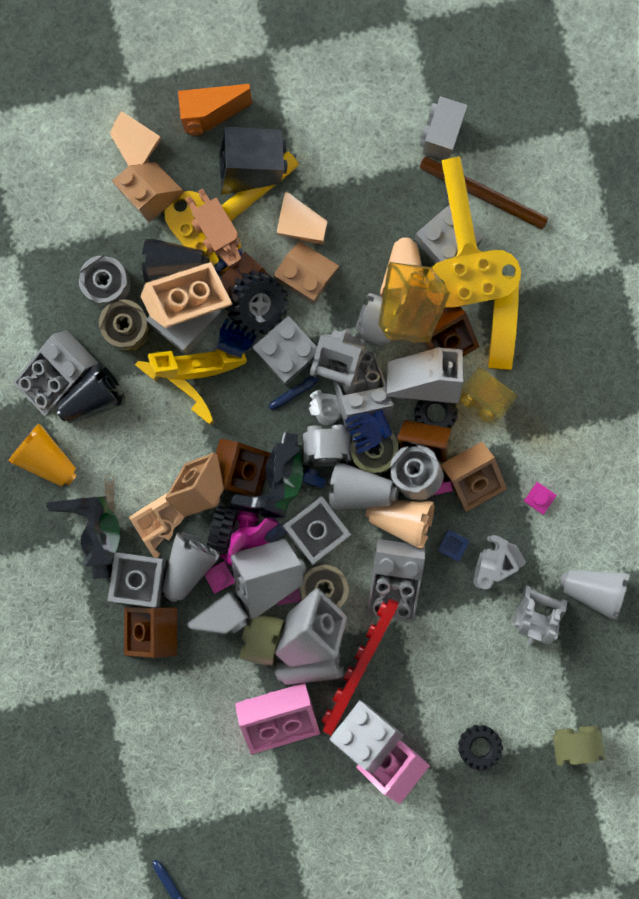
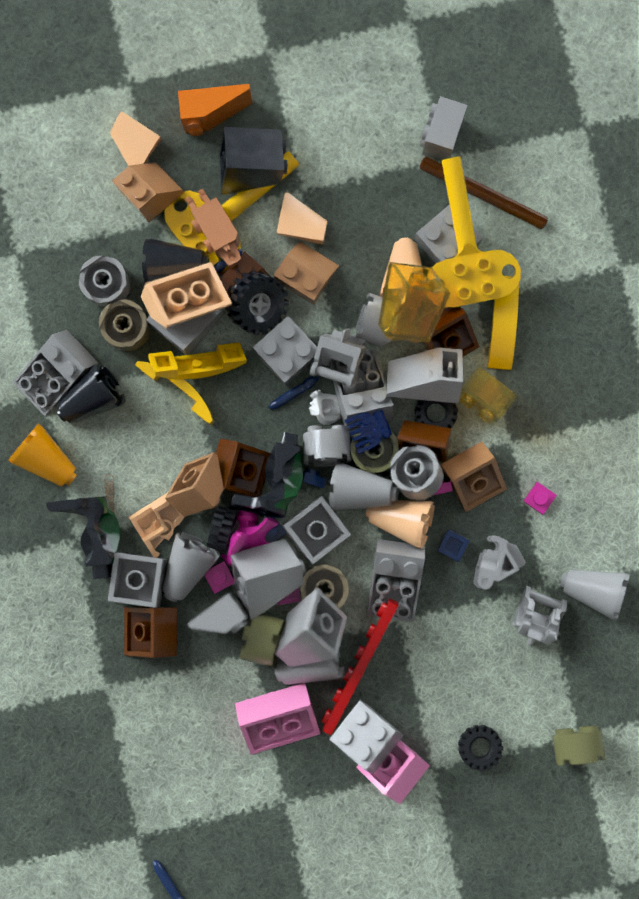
(234, 340): clear blue piece -> none

